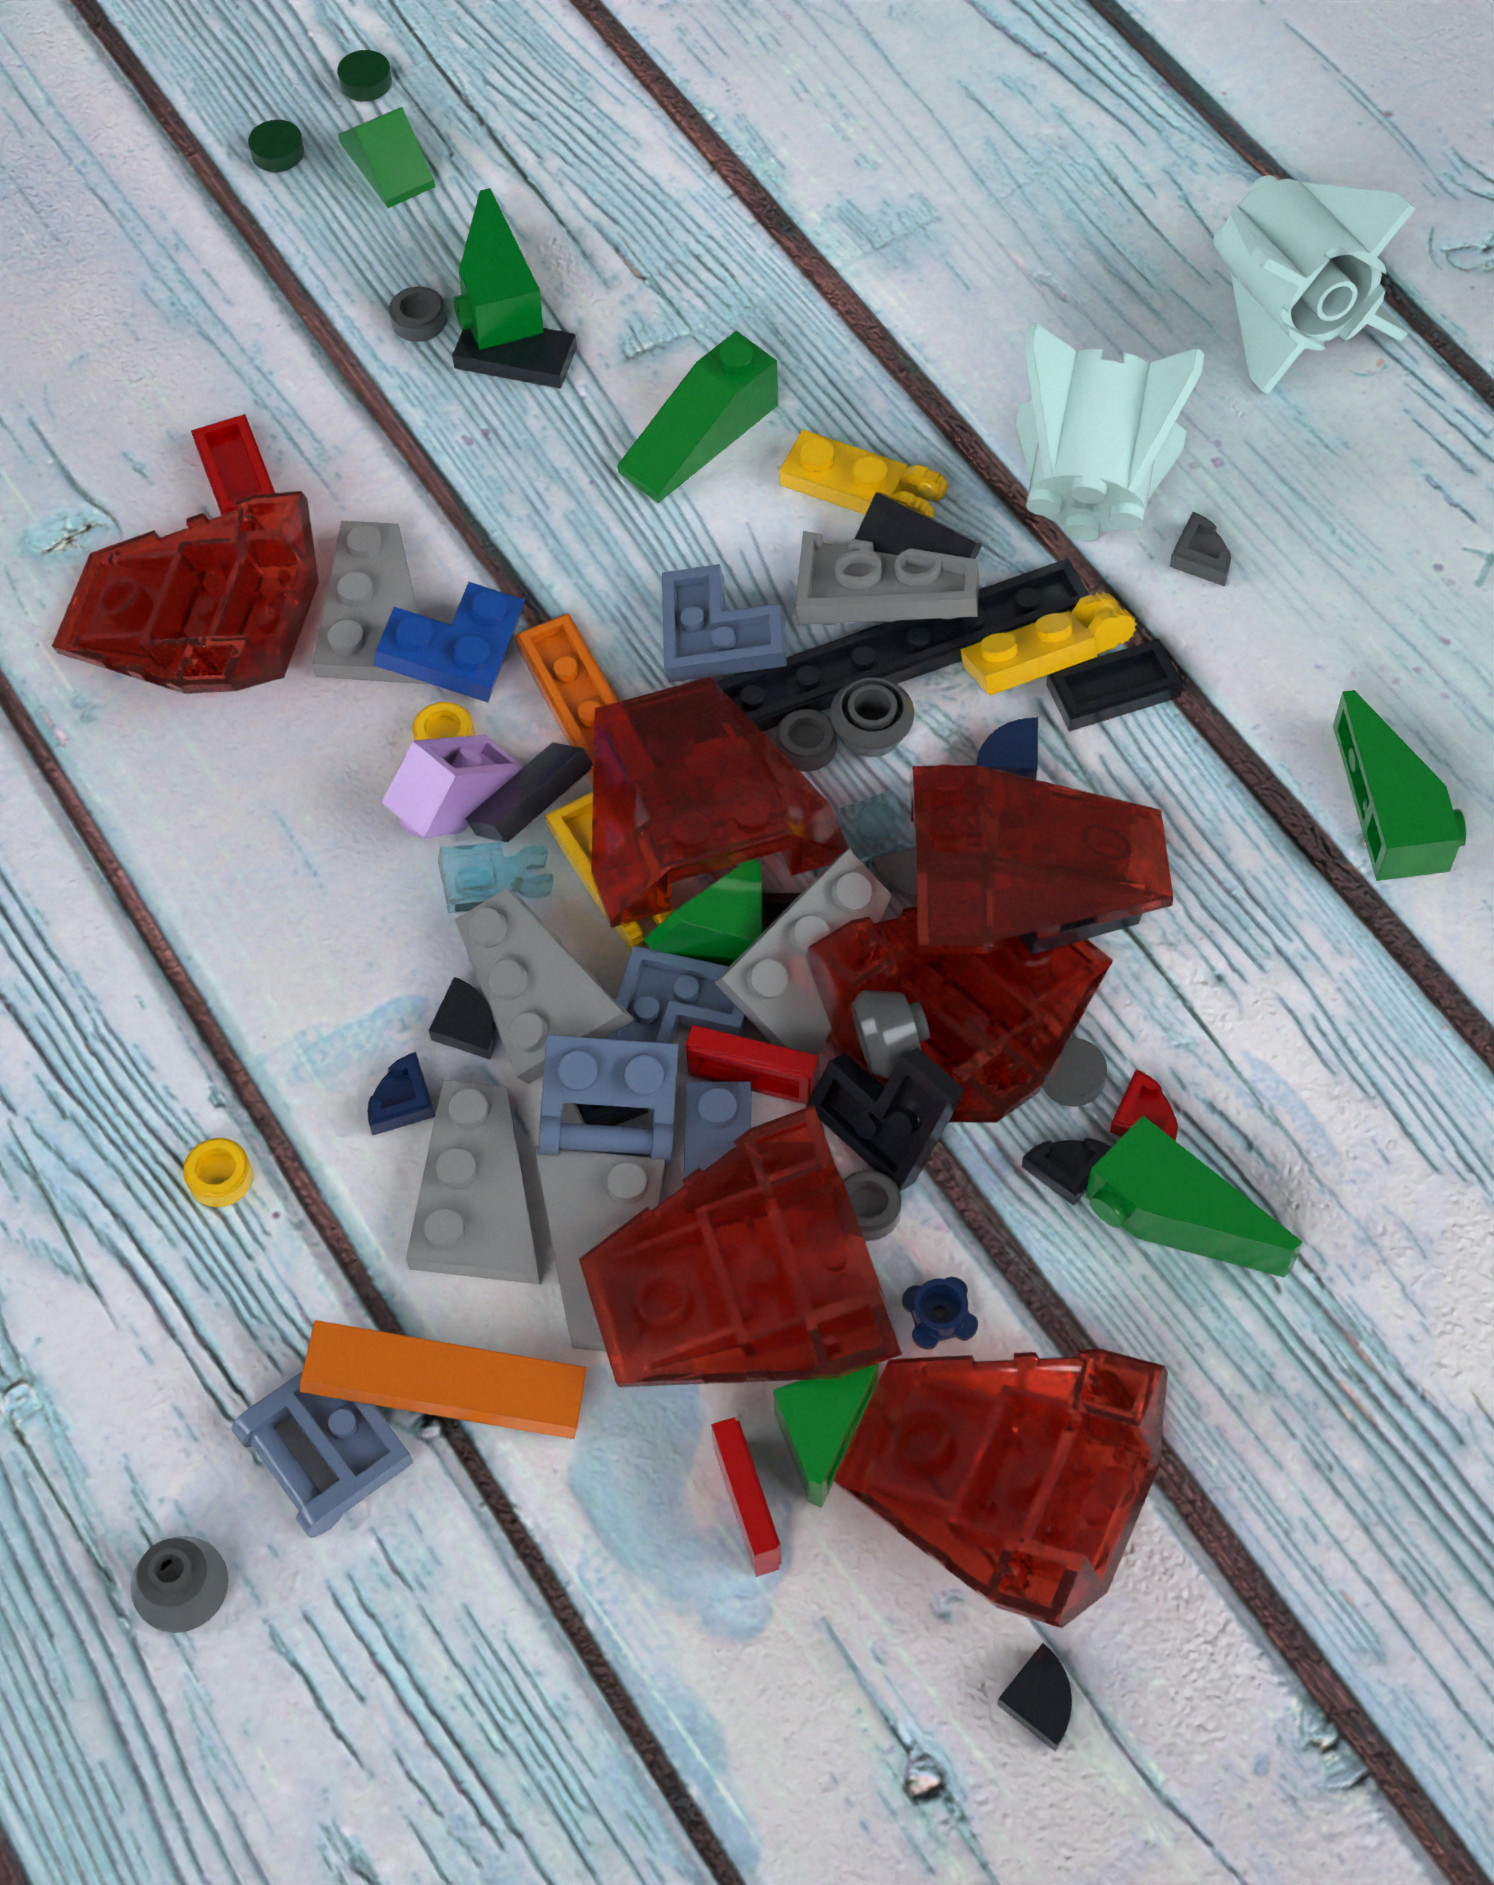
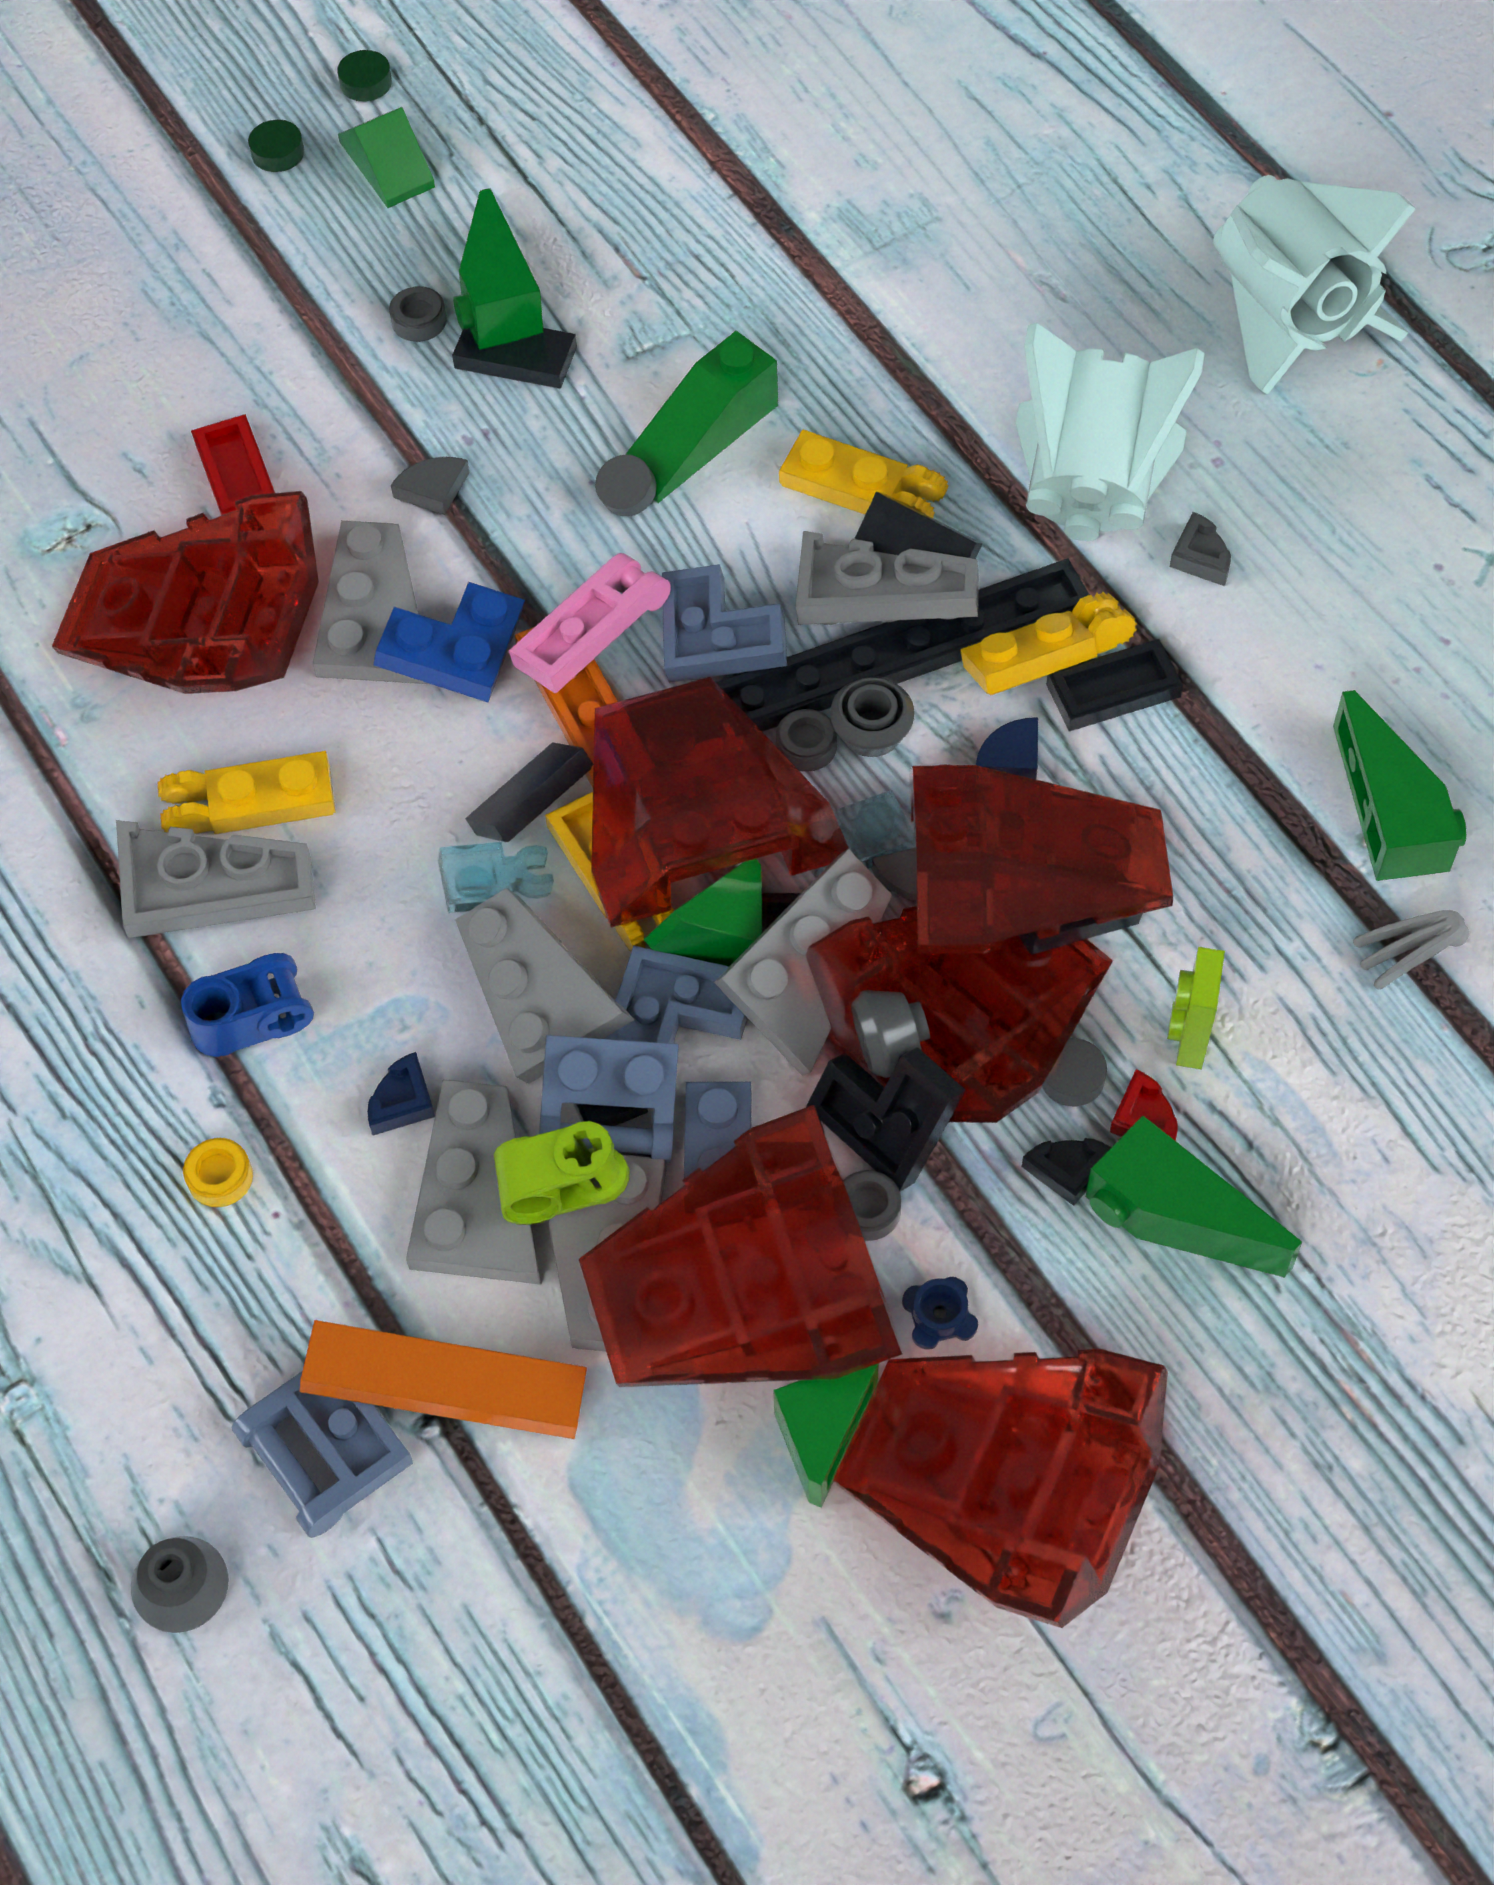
(198, 881): none -> light grey wing
(248, 1004): none -> blue piece
(249, 794): none -> yellow hinge
(431, 483): none -> dark grey tile
(442, 721): yellow tile -> none
(446, 782): lavender slope -> none
(464, 1021): black tile -> none
(553, 1173): none -> lime piece
(588, 621): none -> bright pink plate
(625, 485): none -> dark grey tile
(746, 1496): red tile -> none
(768, 1067): red tile -> none
(1040, 1697): black tile -> none
(1196, 1007): none -> lime plate
(1430, 932): none -> light grey piece

